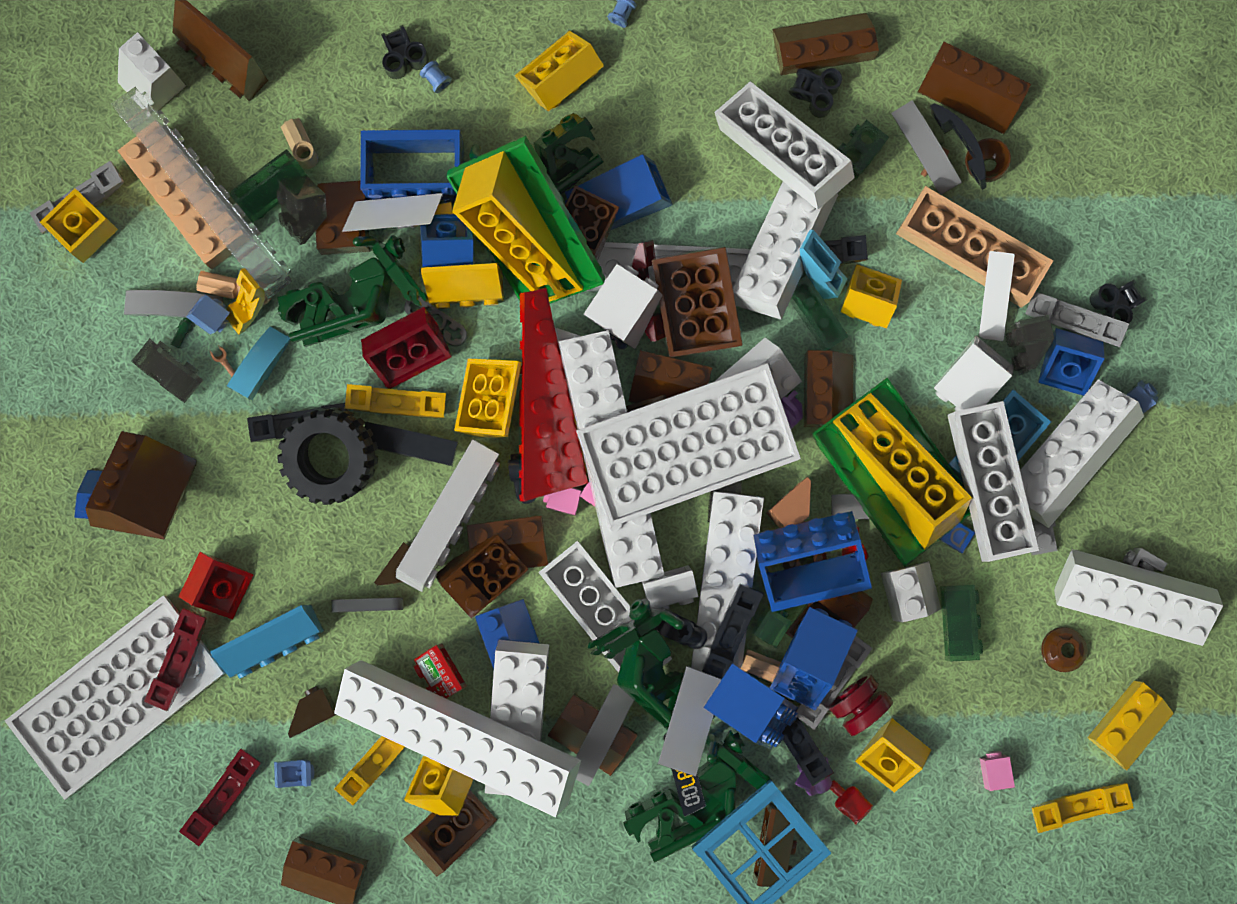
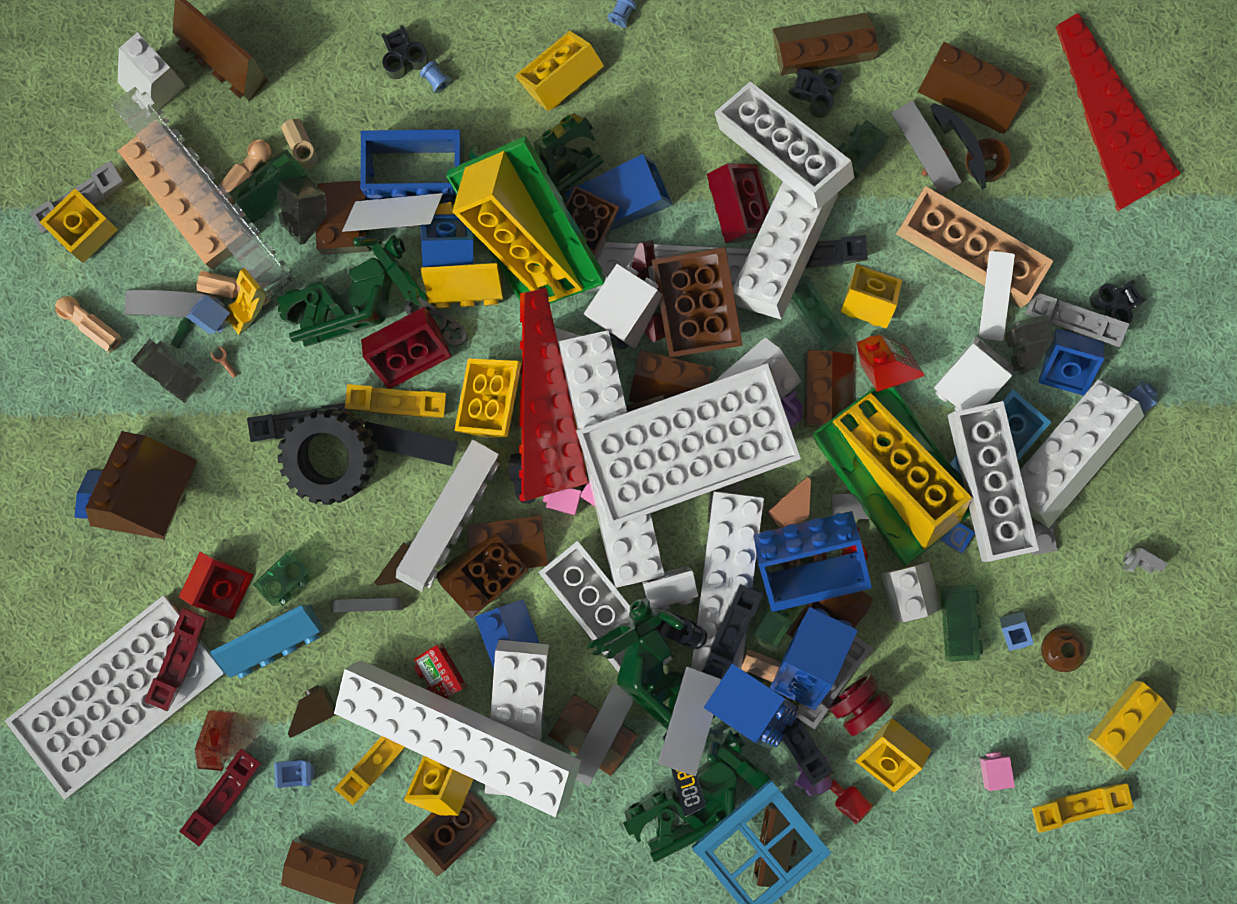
(89, 324): none -> light nougat piece
(214, 741): none -> clear red slope
(258, 152): none -> light nougat piece
(259, 363): medium azure slope -> none
(280, 573): none -> clear green brick
(739, 200): none -> dark red slope
(822, 266): medium azure slope -> none
(887, 362): none -> red slope
(1016, 631): none -> medium blue brick
(1124, 139): none -> red wing
(1137, 597): white brick -> none

